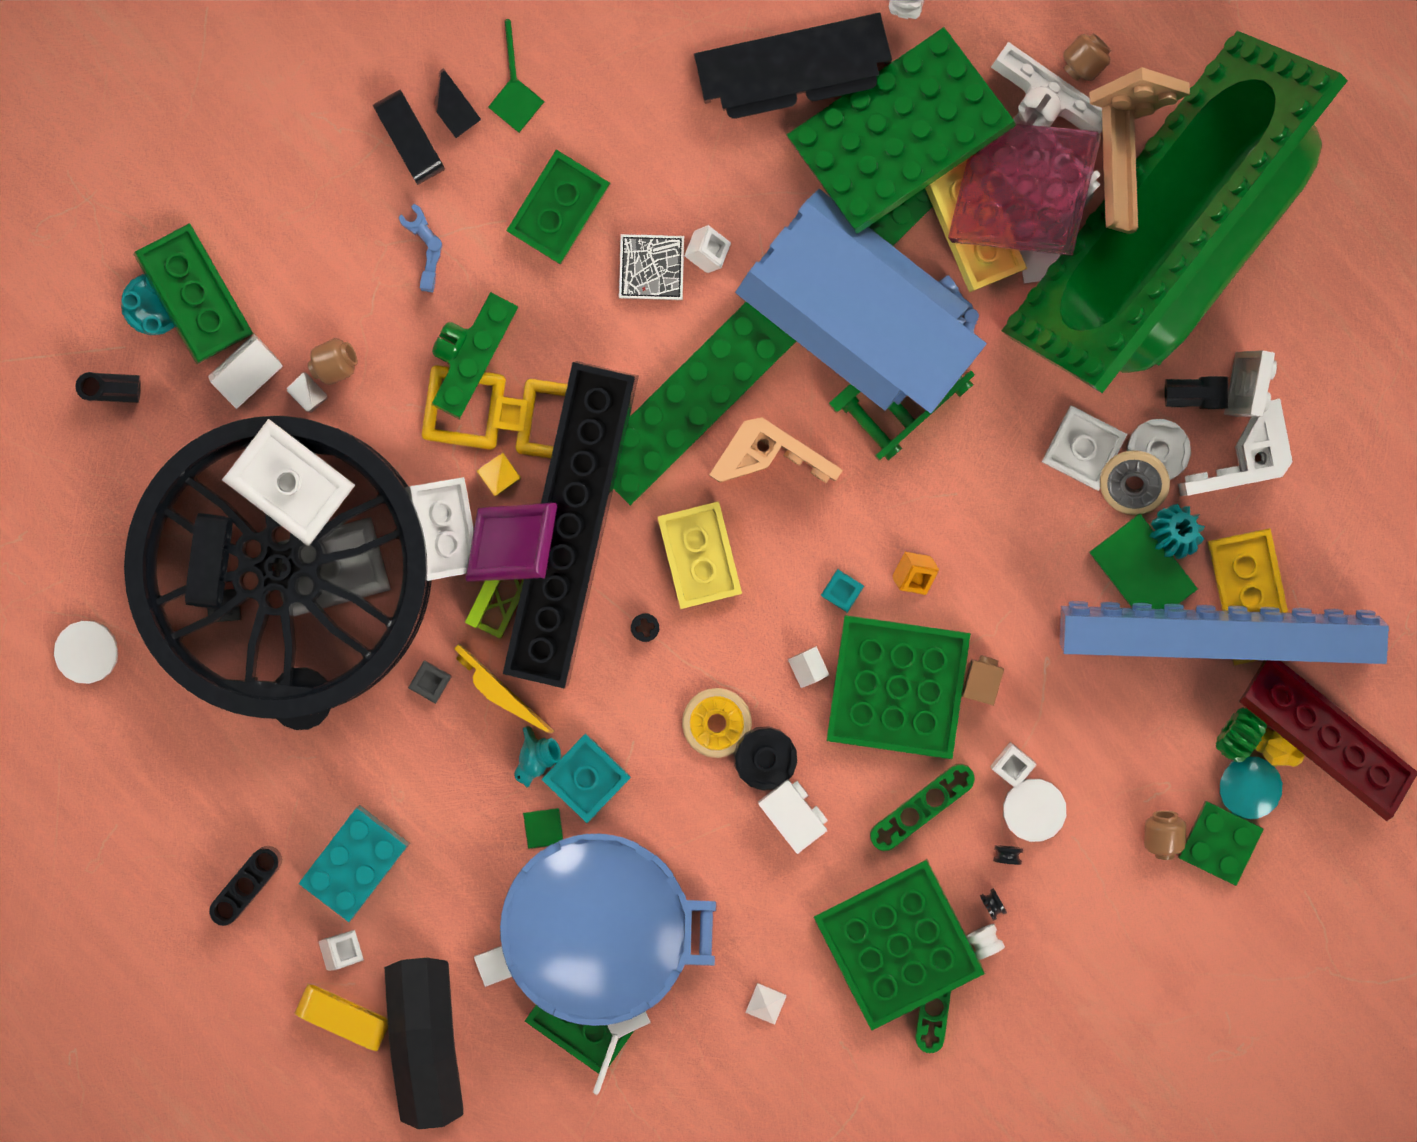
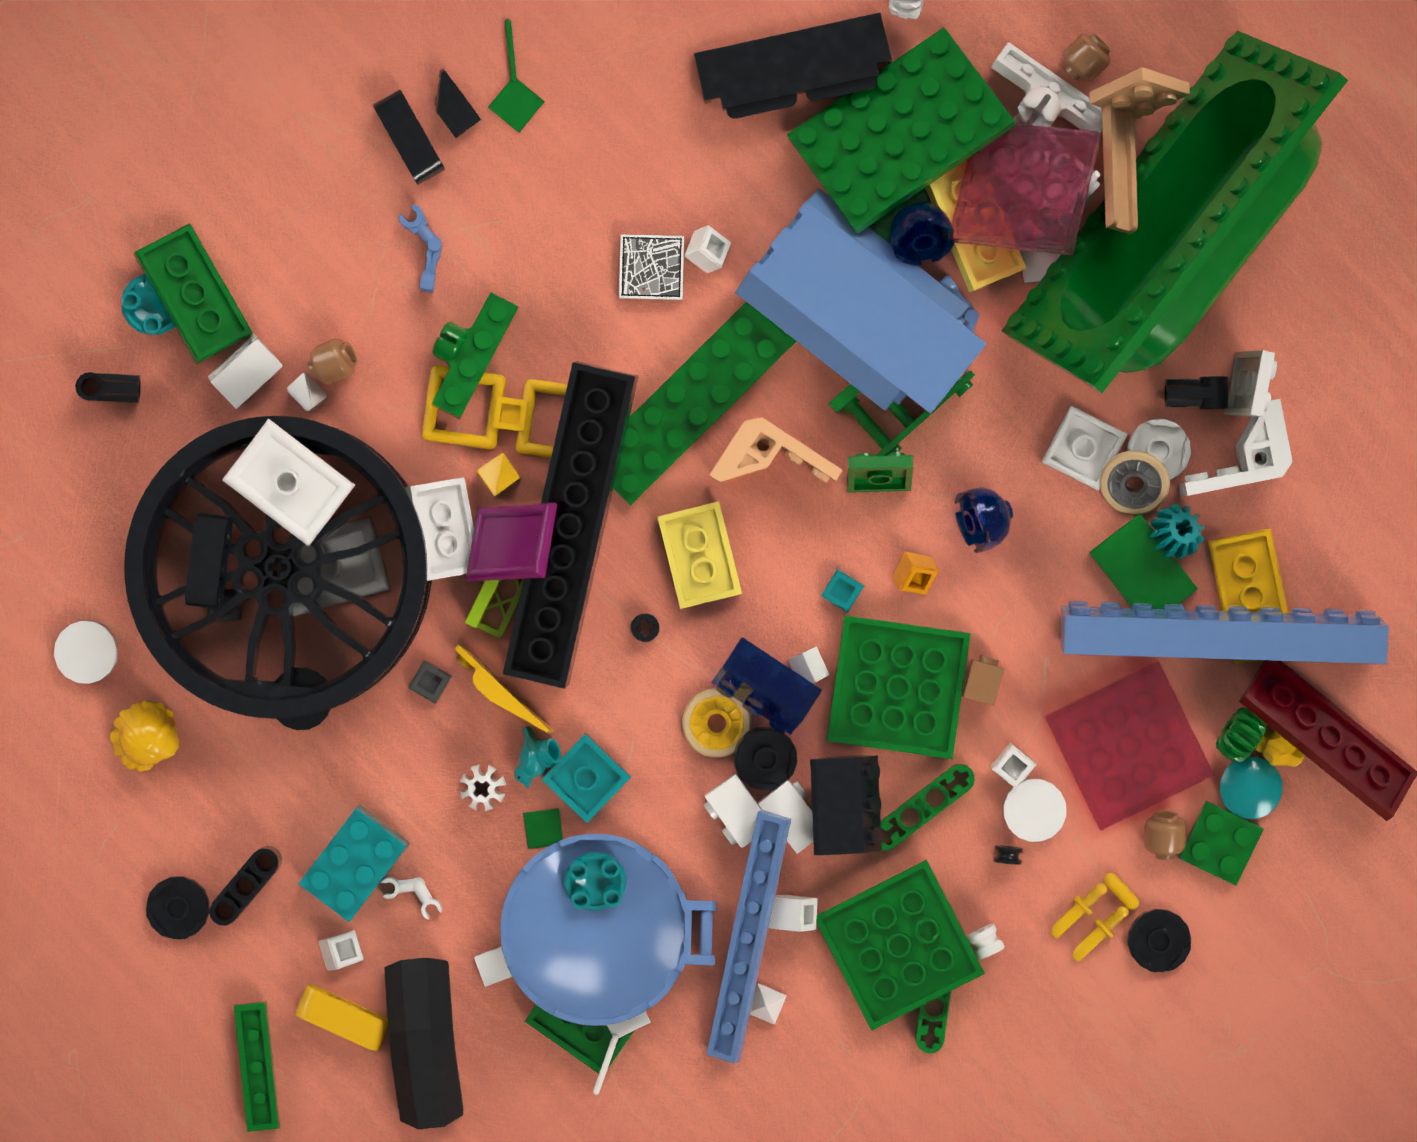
(144, 735): none -> yellow hair
(177, 907): none -> black tile
(256, 1066): none -> green plate
(418, 885): none -> white arm
(472, 786): none -> white piece
(558, 207): green plate -> none
(595, 881): none -> teal dish
(735, 808): none -> white brick
(748, 936): none -> medium blue plate
(766, 687): none -> clear blue brick
(794, 913): none -> white brick
(846, 805): none -> black slope
(879, 473): none -> green plate
(921, 233): none -> clear blue cylinder
(983, 518): none -> clear blue cylinder
(993, 903): black bush -> none
(1120, 889): none -> yellow piece
(1129, 745): none -> clear pink plate
(1159, 940): none -> black tile

